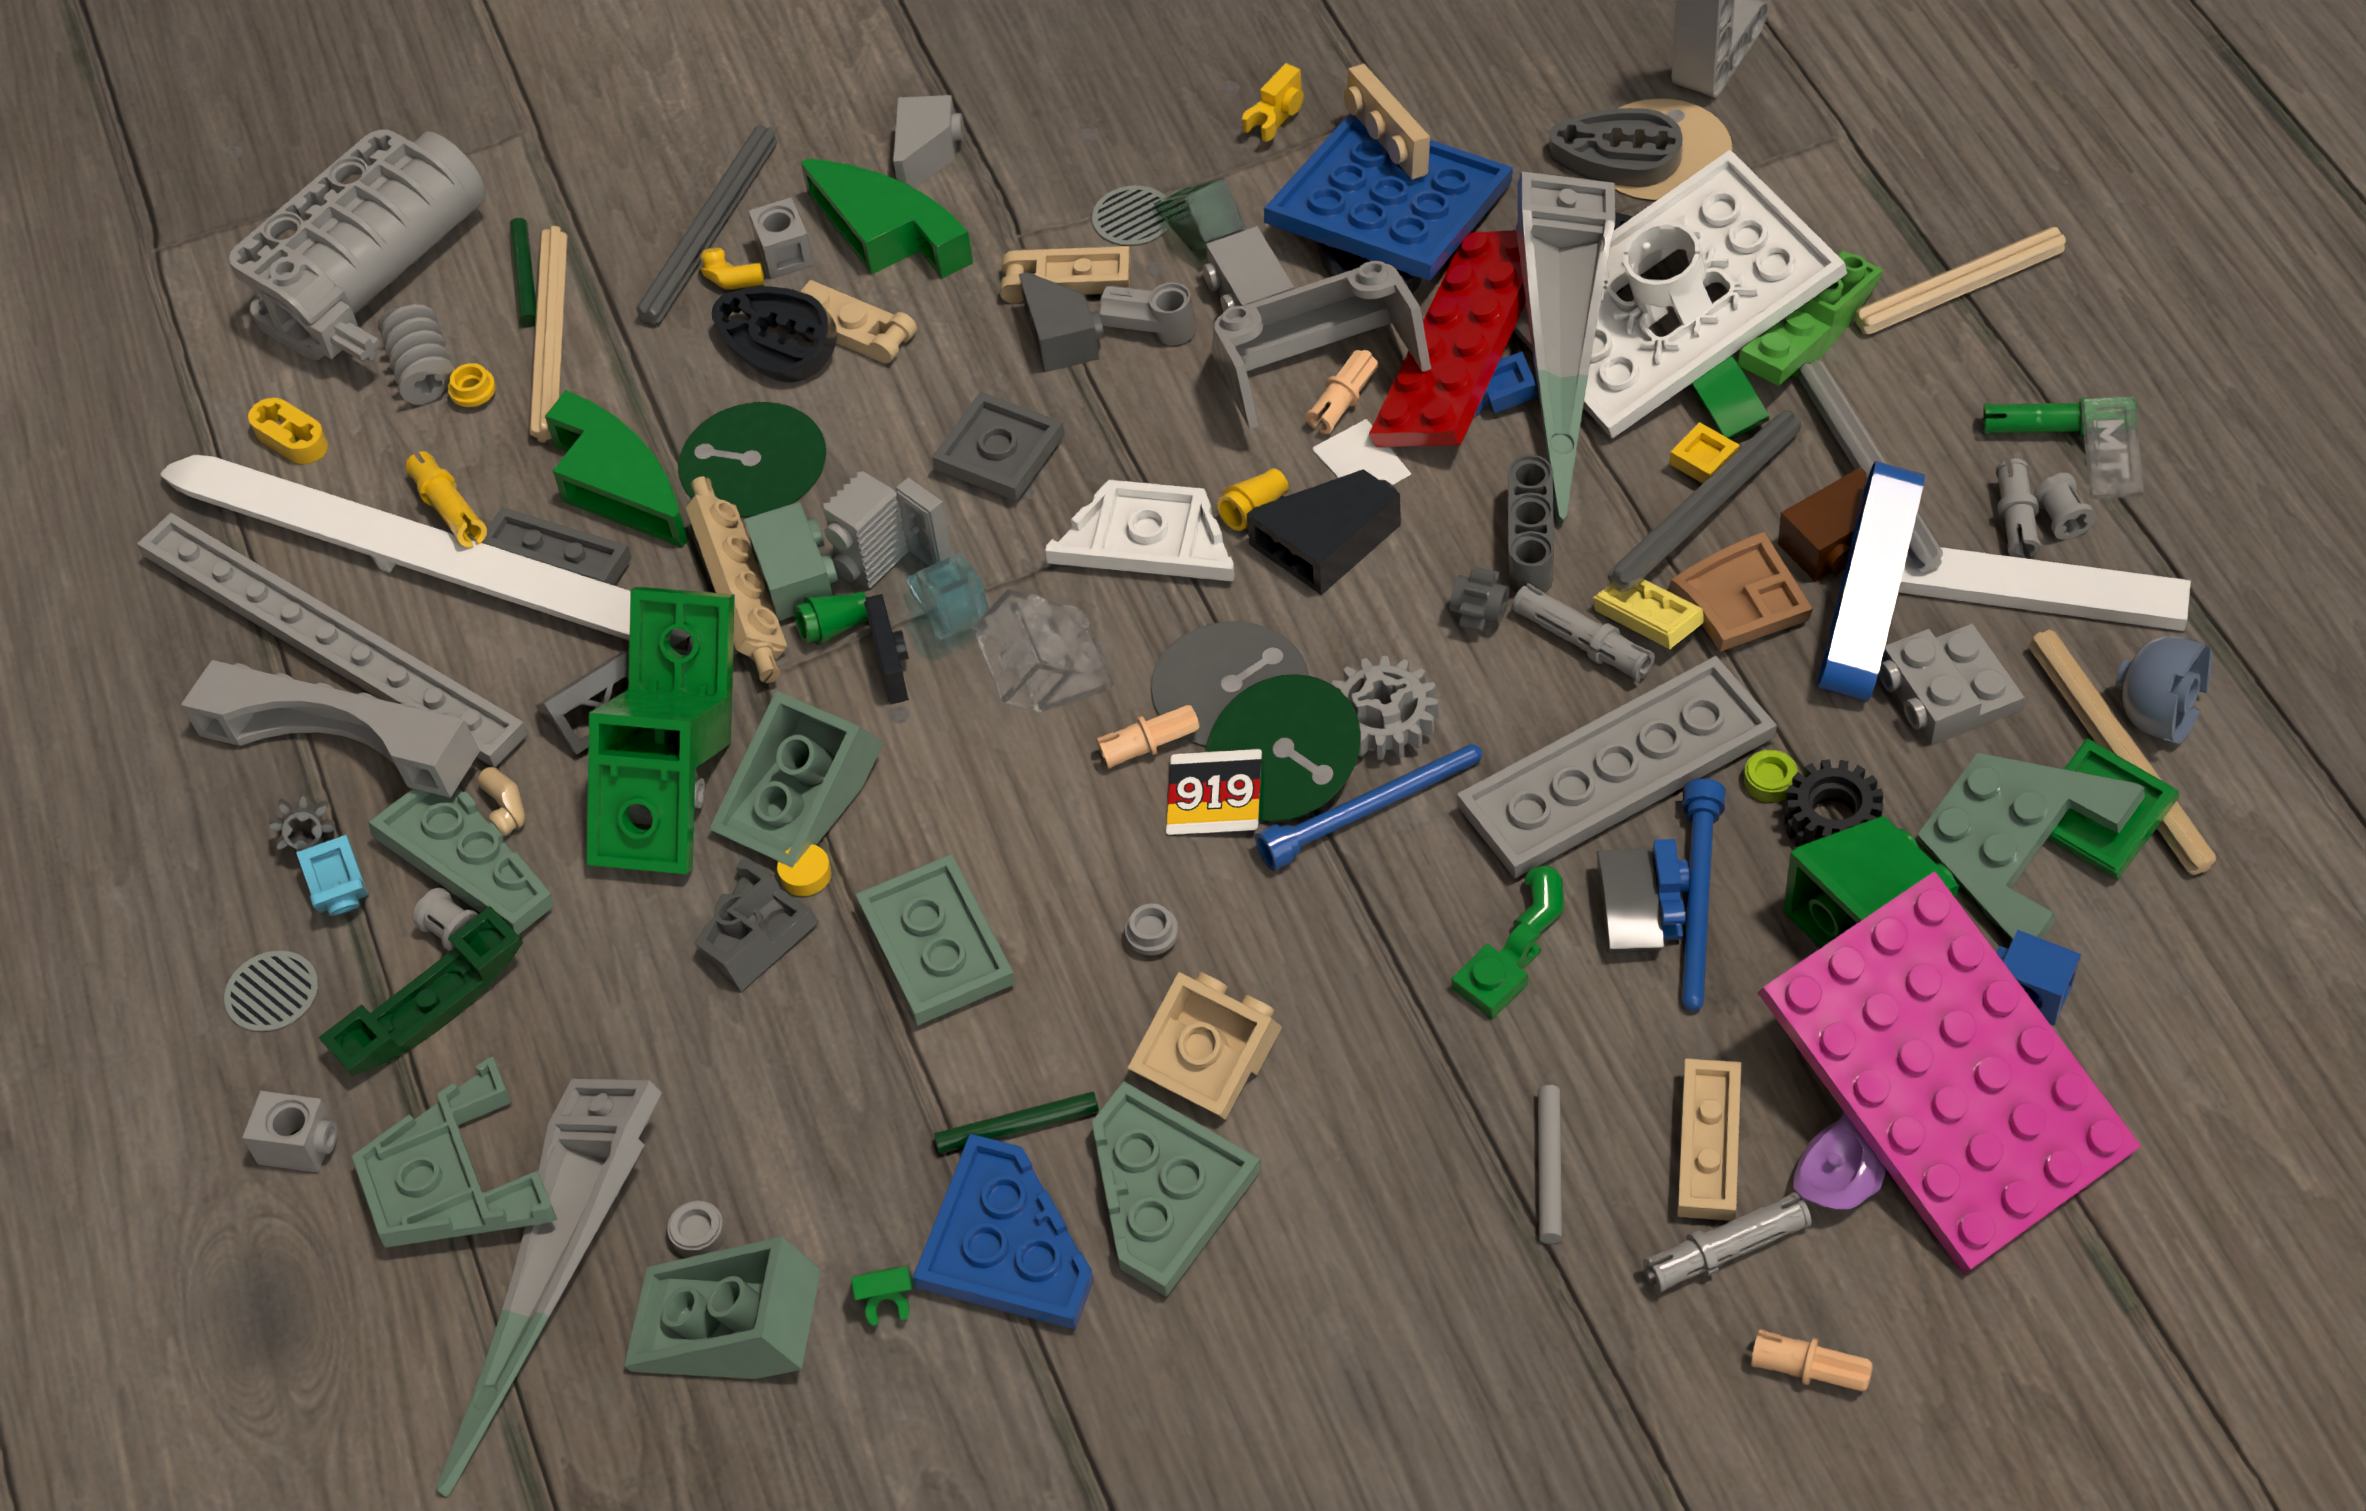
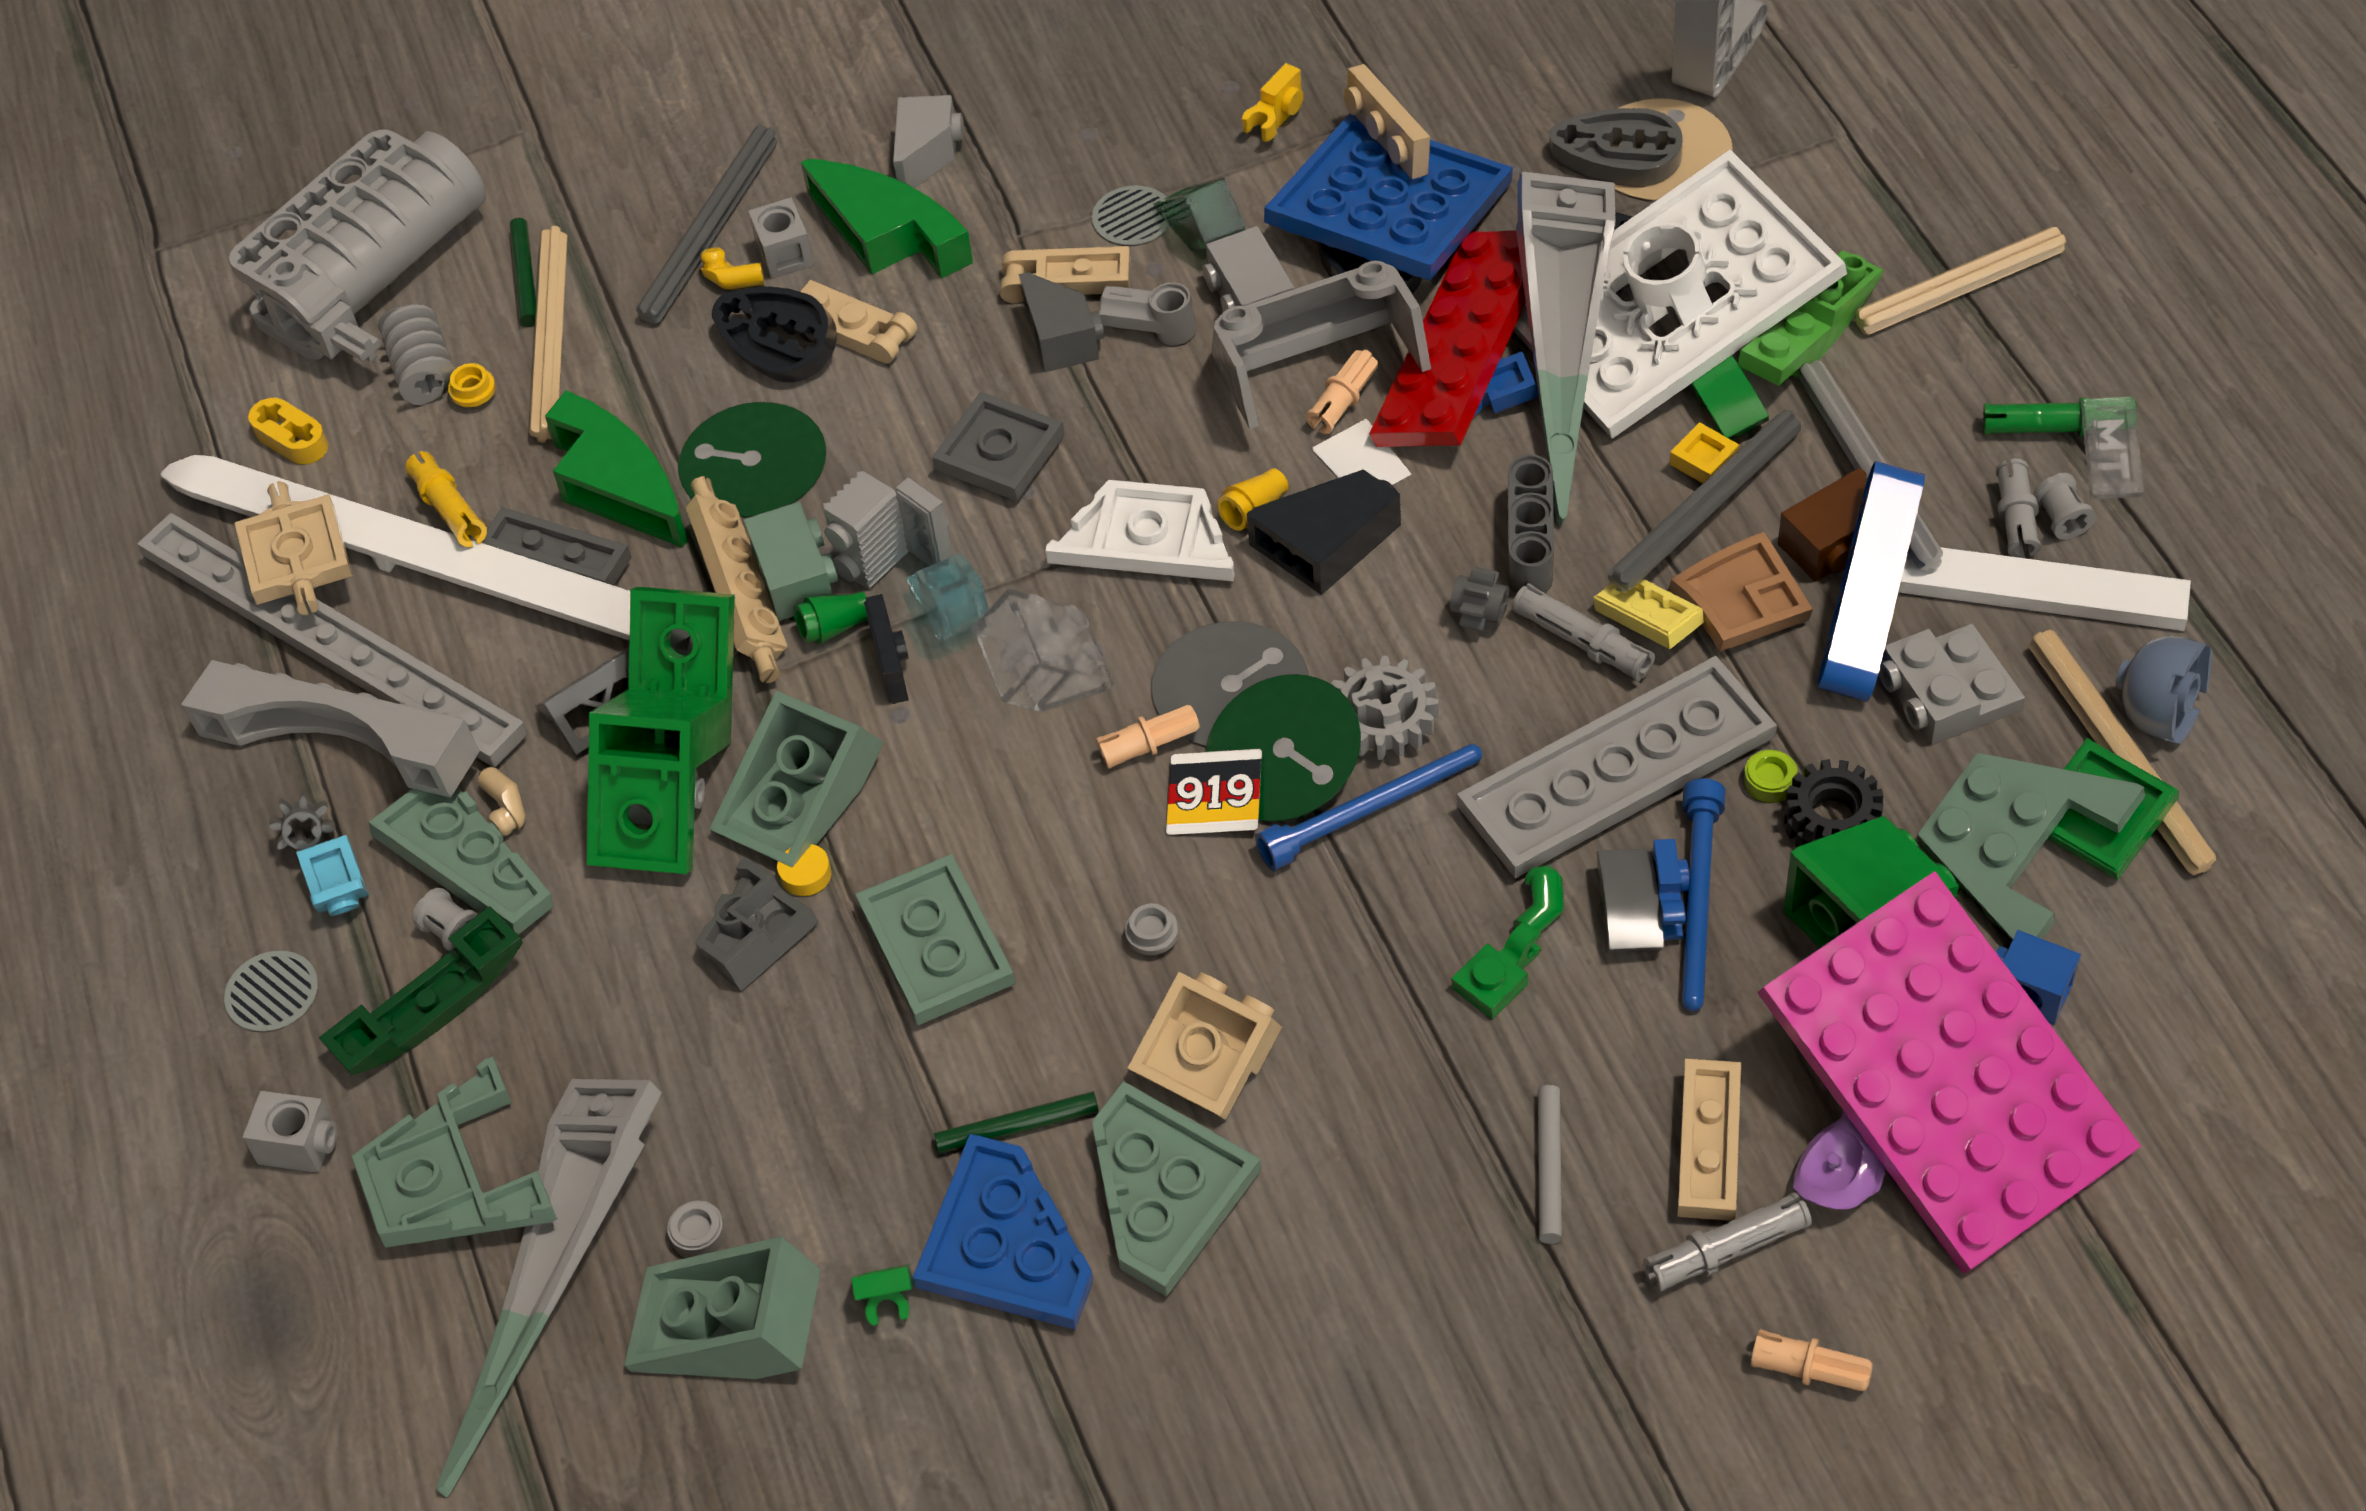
(292, 548): none -> tan plate

